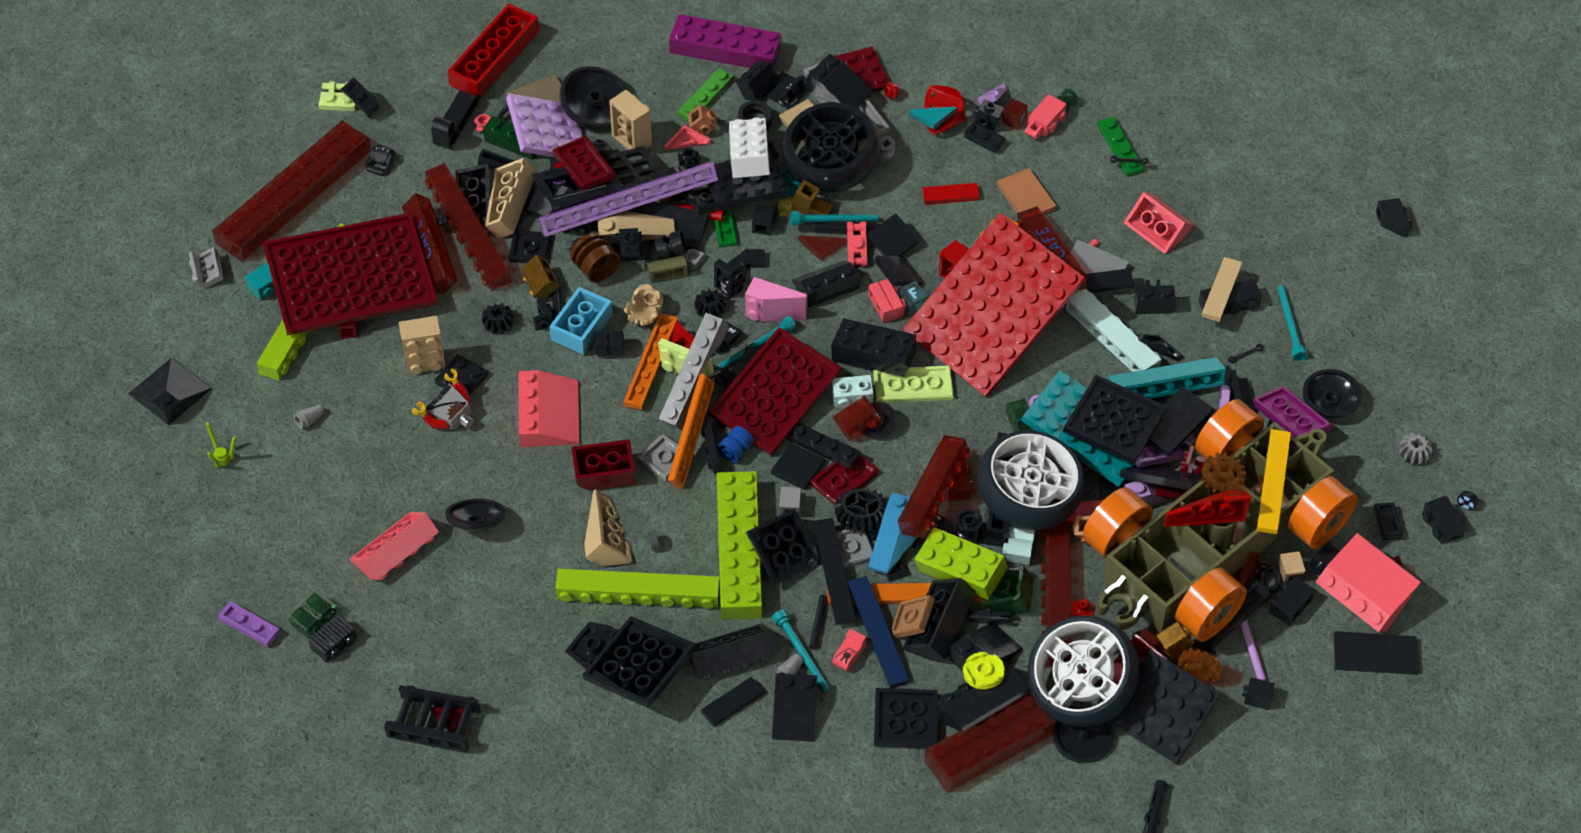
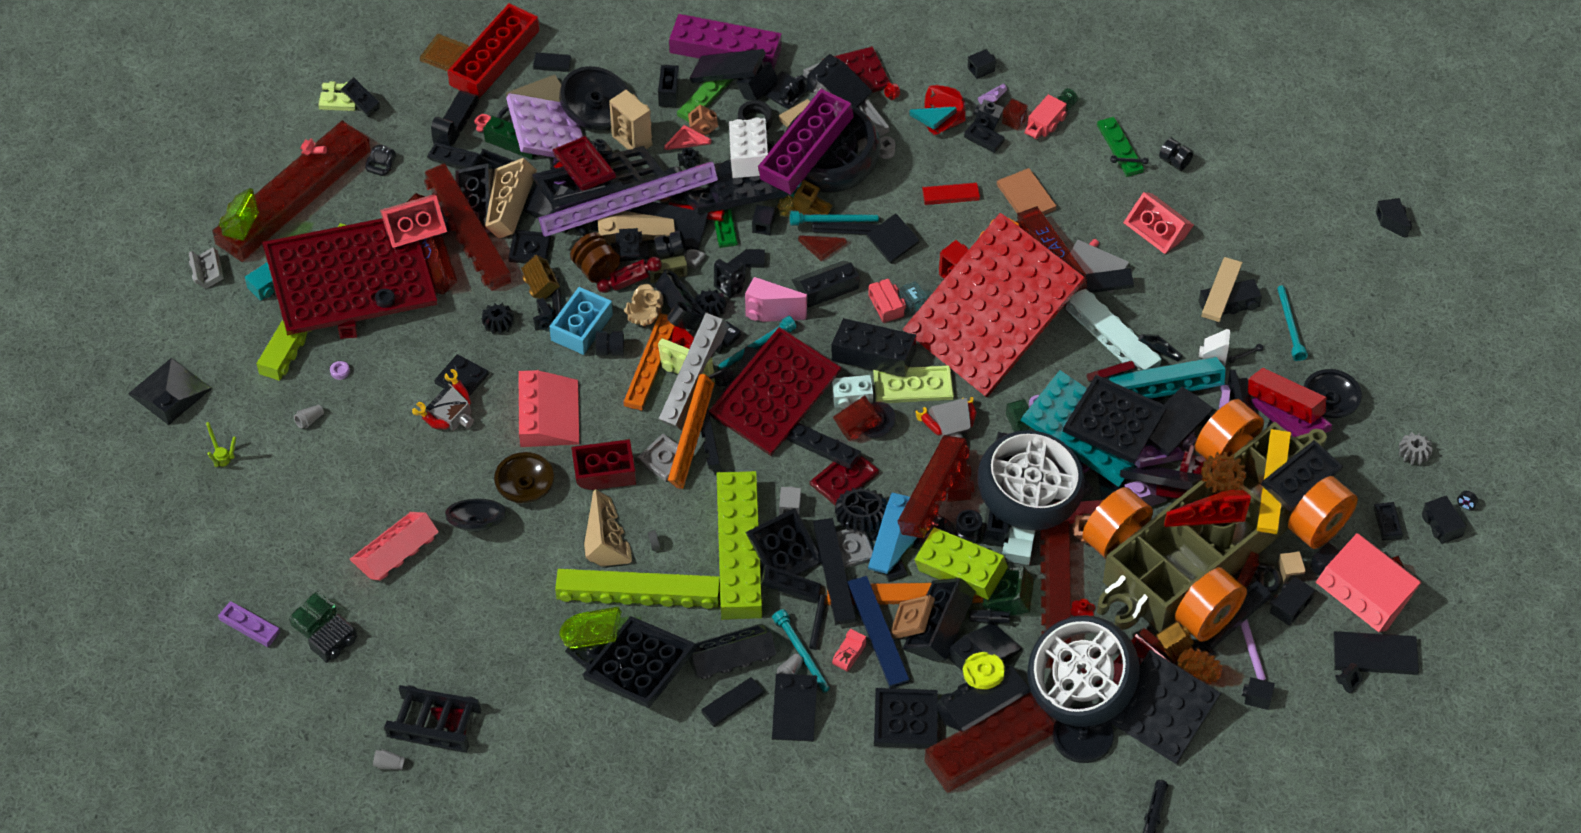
(239, 215): none -> clear neon green slope
(308, 147): none -> coral plate
(339, 370): none -> lavender tile
(384, 298): none -> black tile
(387, 760): none -> light grey cone
(413, 220): none -> coral slope
(422, 345): tan brick -> none
(443, 52): none -> clear orange tile
(453, 156): none -> black tile
(524, 469): none -> dark brown dish
(552, 62): none -> black tile
(591, 628): none -> clear neon green tile
(629, 275): none -> dark red plate
(668, 85): none -> black brick
(685, 310): none -> black beam
(727, 66): none -> black tile
(735, 443): blue wheel -> none
(790, 584): none -> black tile
(797, 466): black tile -> none
(805, 141): none -> magenta brick
(857, 243): coral plate -> none
(897, 270): black tile -> none
(949, 418): none -> light grey torso
(981, 63): none -> black brick
(1111, 370): none -> dark red tile
(1154, 299): black brick -> none
(1177, 155): none -> black wheel
(1216, 346): none -> white slope
(1287, 395): none -> red brick
(1300, 474): none -> black tile
(1350, 677): none -> black tile

